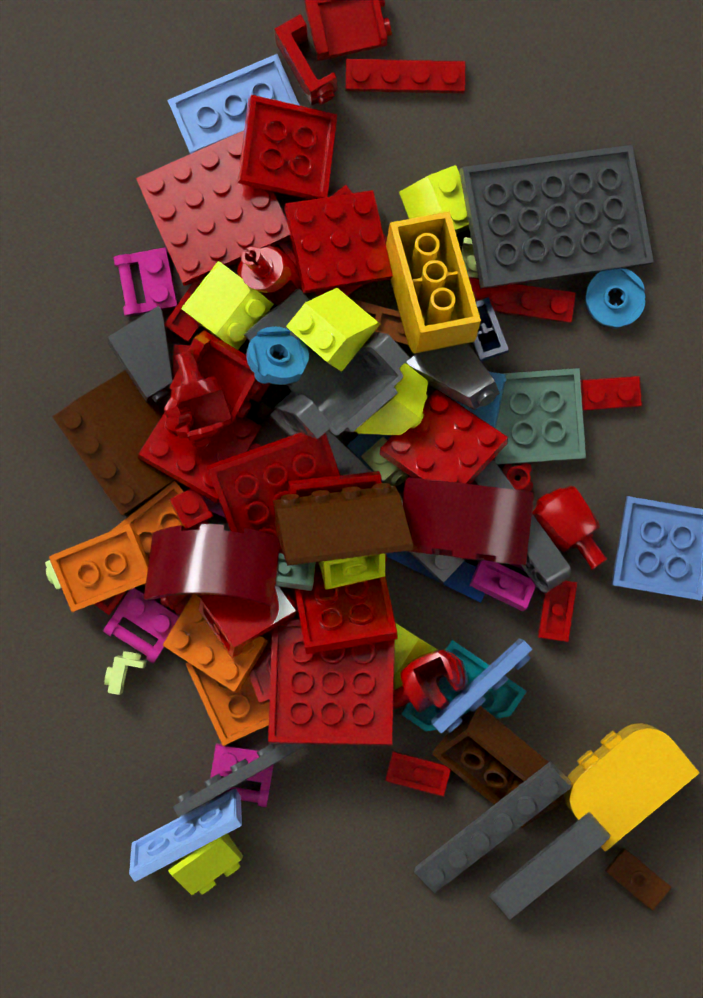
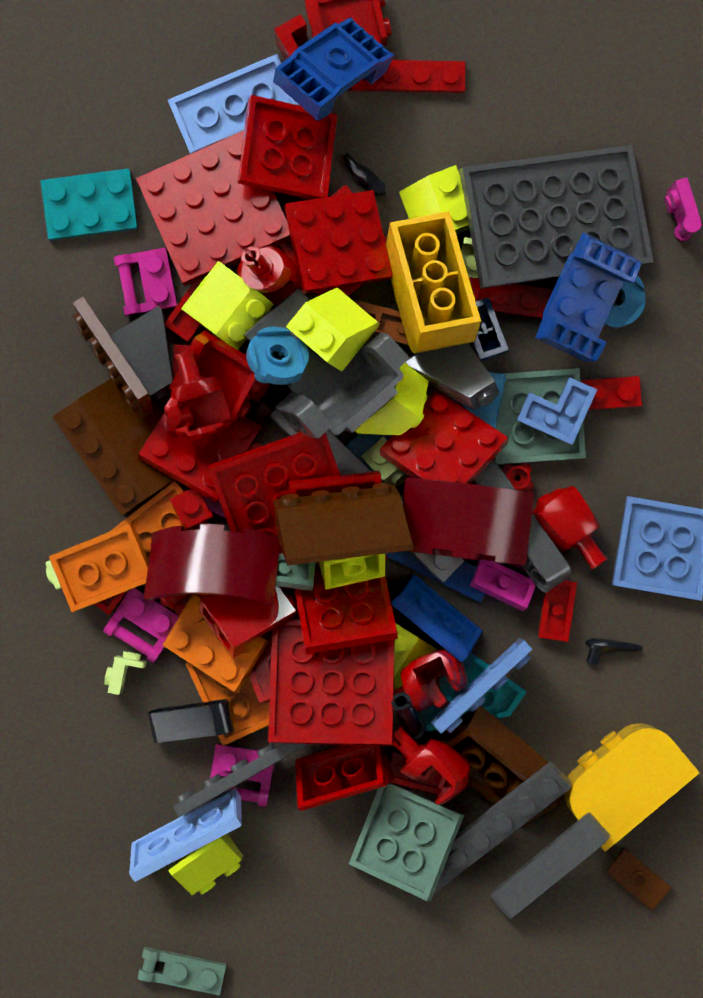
(89, 204): none -> teal plate
(109, 354): none -> reddish brown plate
(183, 971): none -> sand green plate
(191, 721): none -> black beam
(331, 66): none -> blue plate
(340, 774): none -> red slope
(365, 176): none -> black bar
(406, 840): none -> sand green plate
(408, 717): none -> black pin
(434, 754): none -> red piece
(437, 617): none -> blue tile
(559, 420): none -> medium blue plate
(585, 297): none -> blue plate
(598, 645): none -> black bar
(683, 206): none -> dark pink plate

